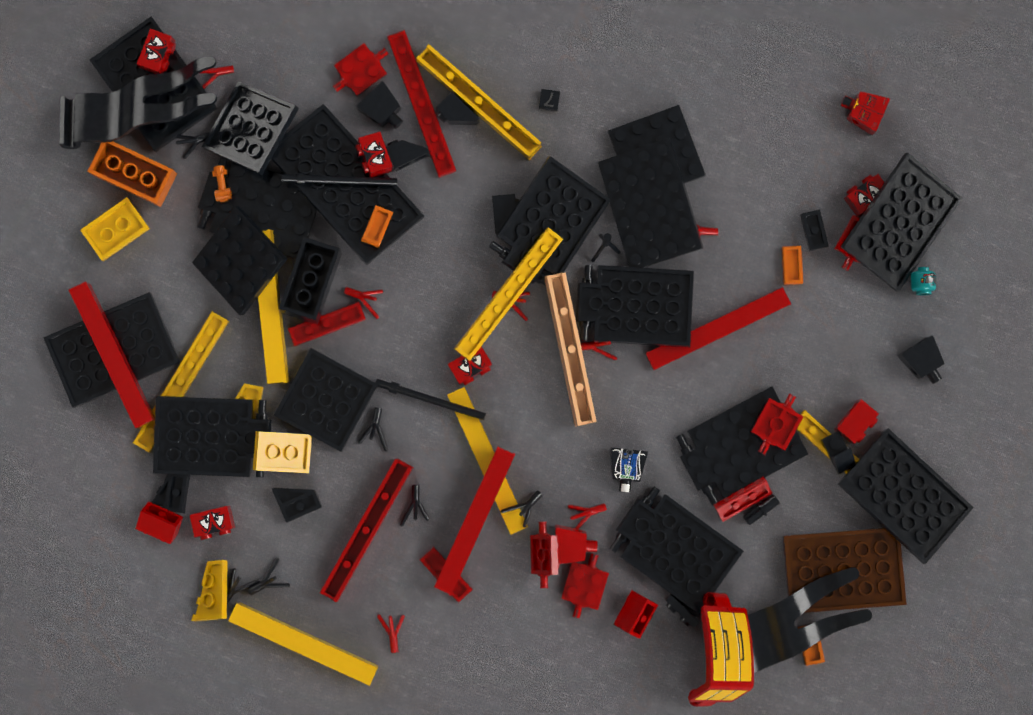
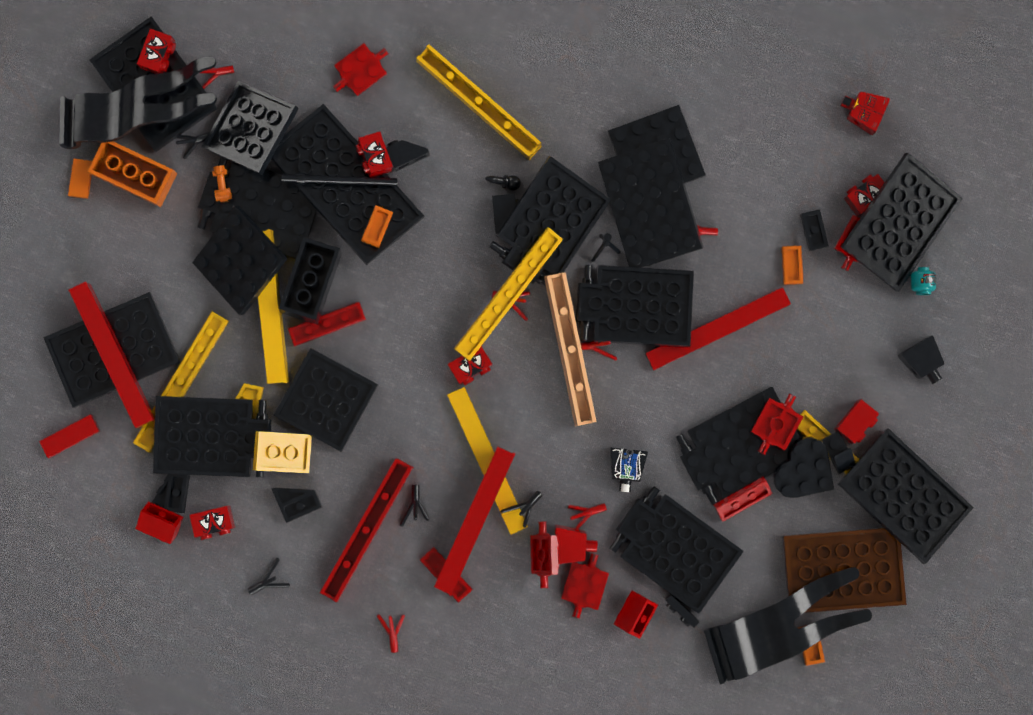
(69, 436): none -> red tile
(80, 179): none -> orange tile
(115, 229): yellow plate -> none
(213, 598): yellow wing -> none
(231, 591): black plant -> none
(303, 643): yellow tile -> none
(361, 295): red plant -> none
(375, 425): black plant -> none
(381, 106): black torso -> none
(395, 388): black bar -> none
(421, 103): red tile -> none
(455, 112): black slope -> none
(511, 182): none -> black bar
(549, 100): black tile -> none
(726, 652): panel -> none
(761, 509): black axle -> none
(805, 470): none -> black plate

